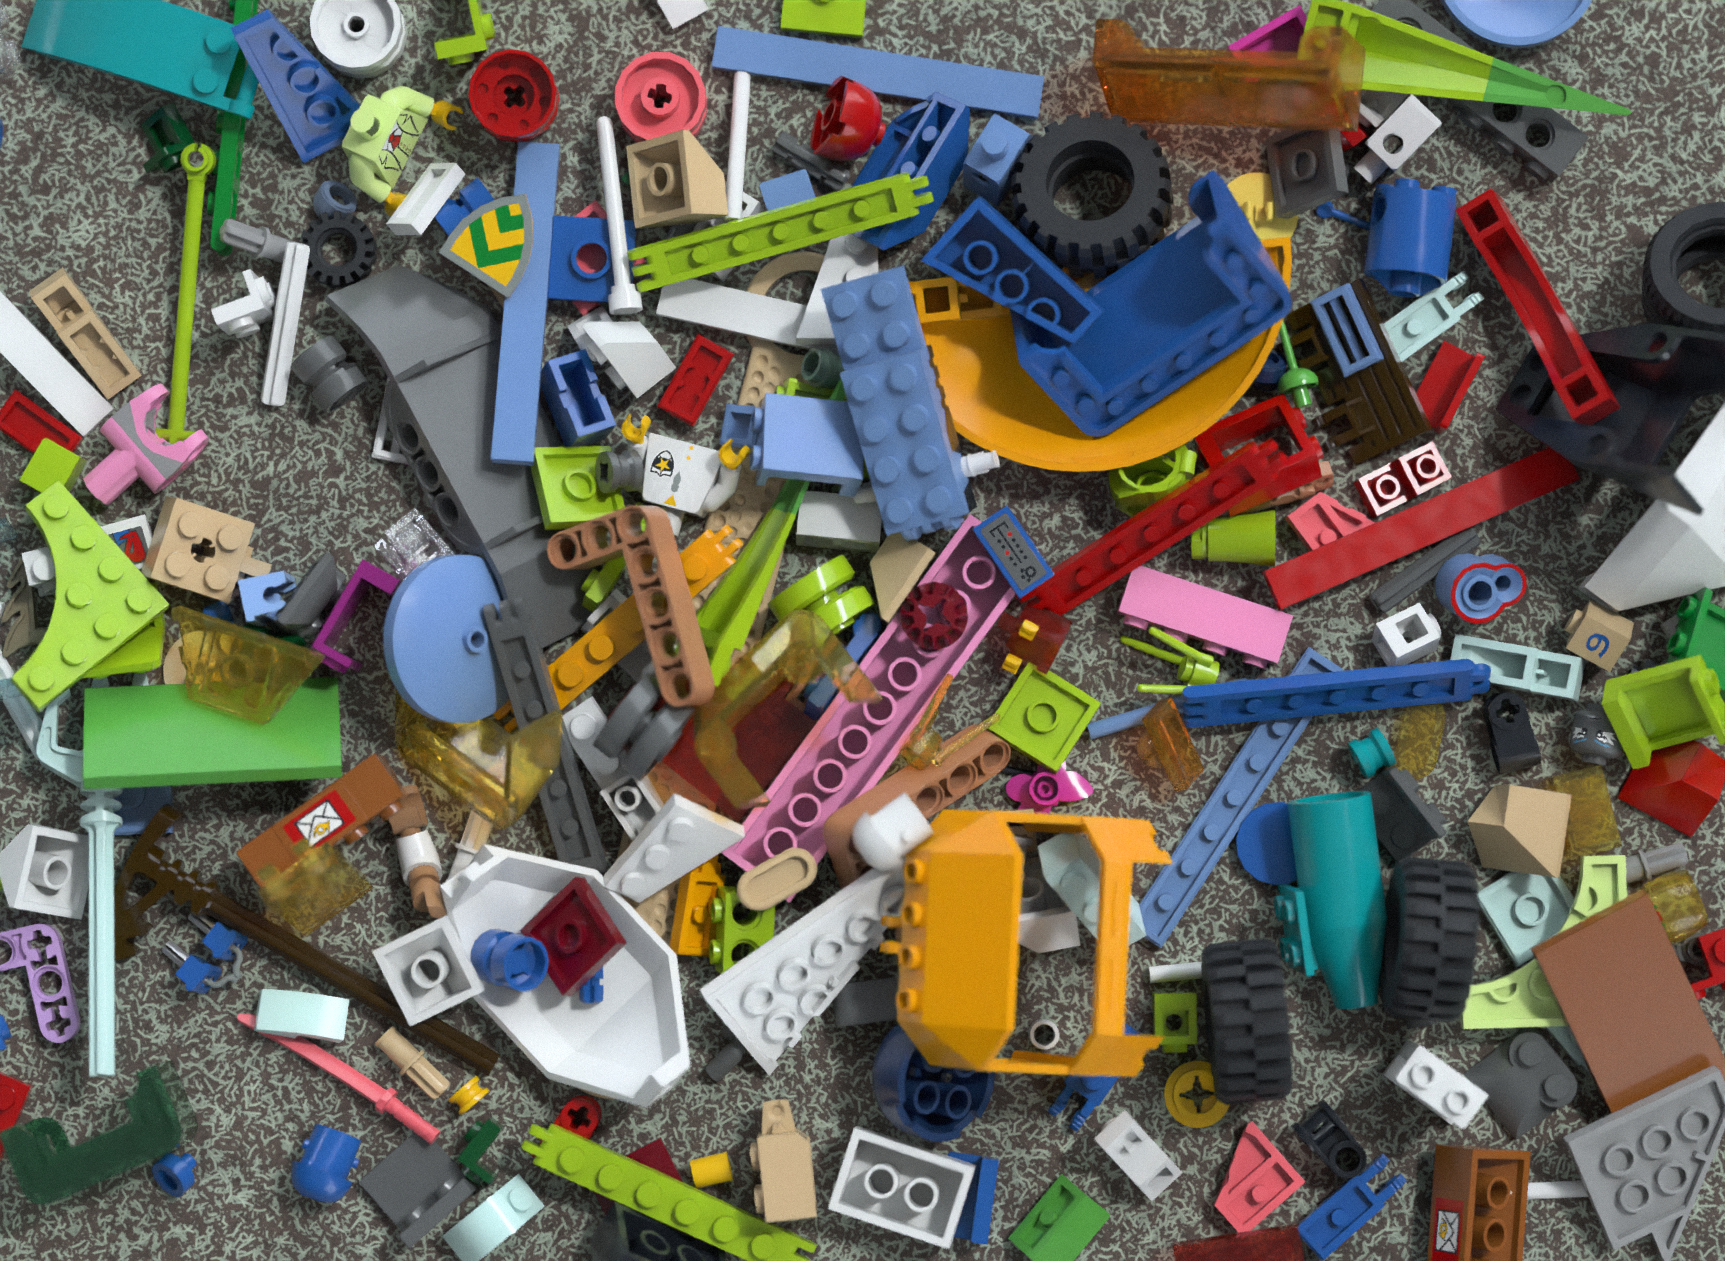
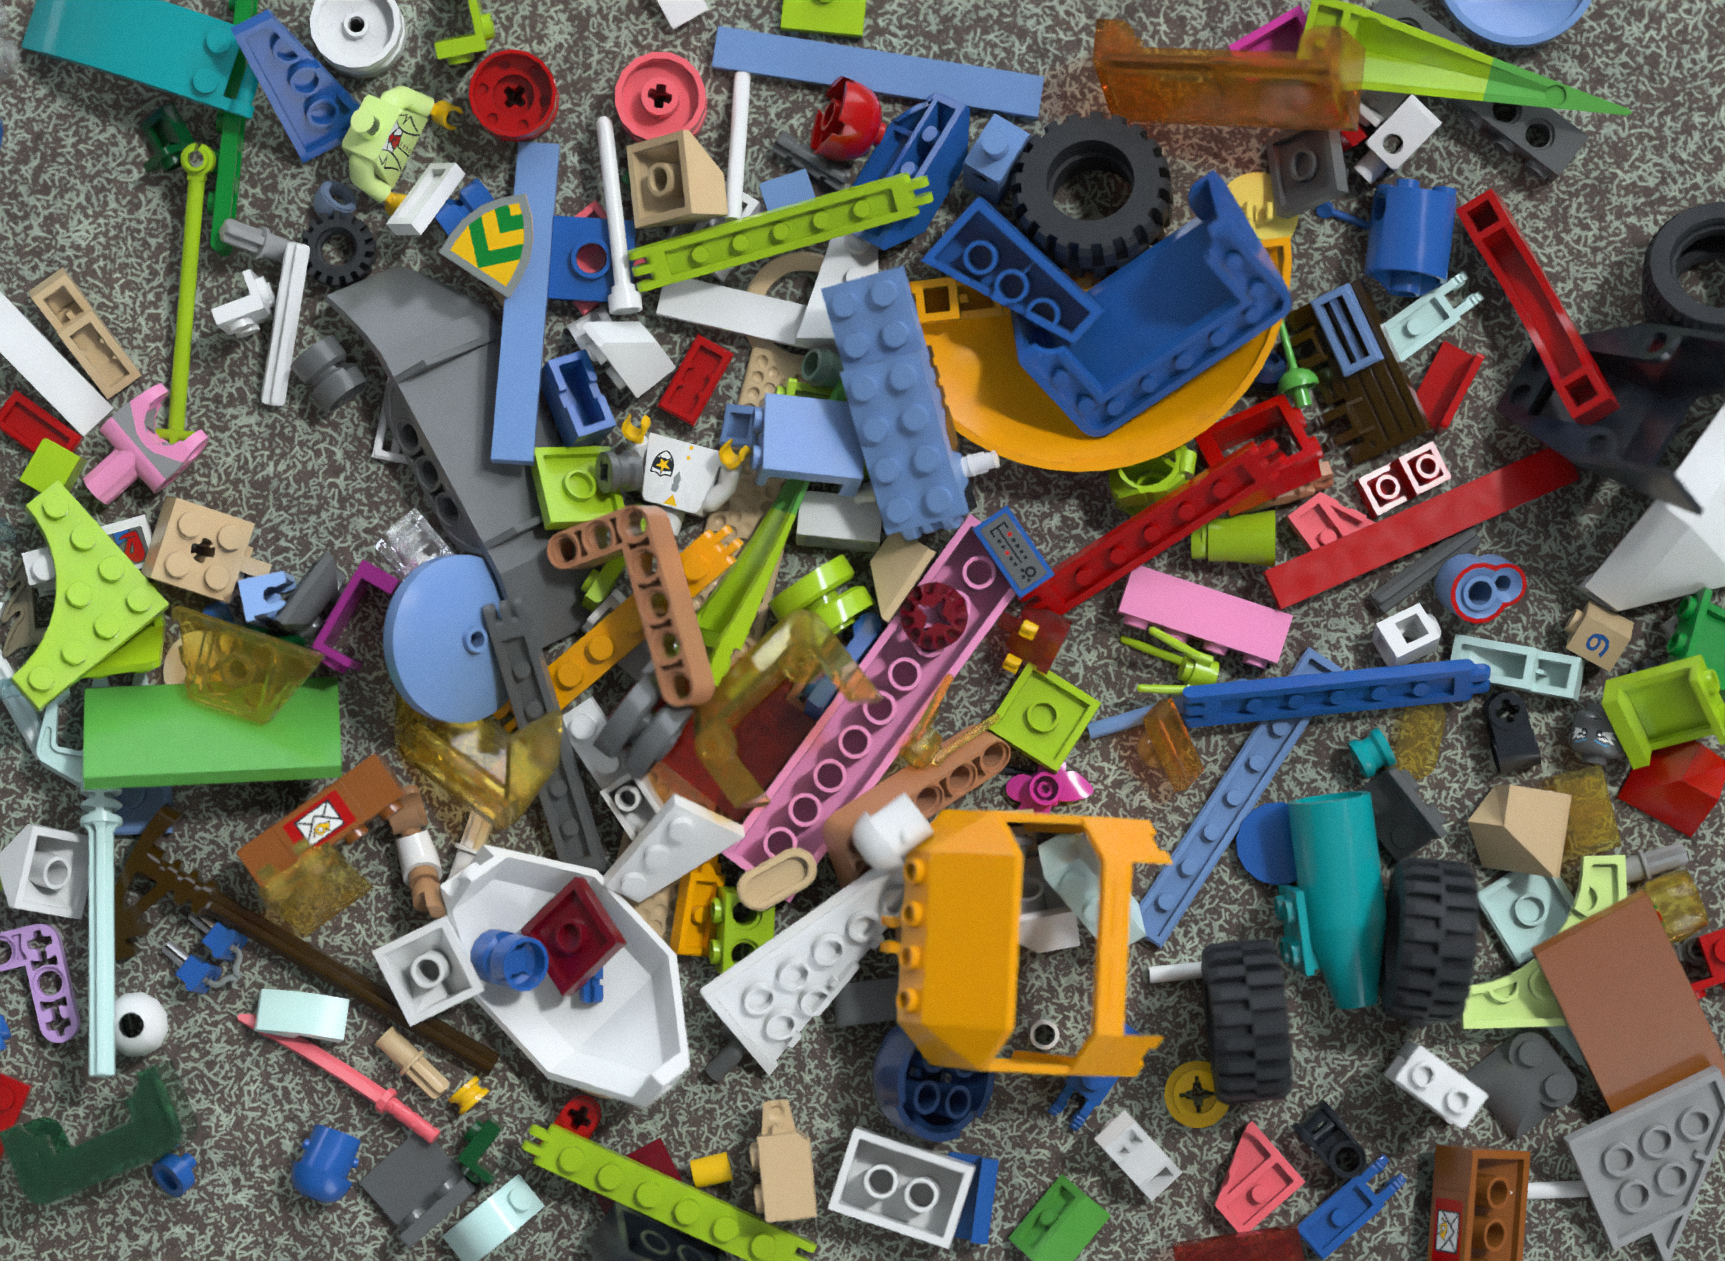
(154, 1024): none -> white piece
(1186, 1008): lime brick -> none

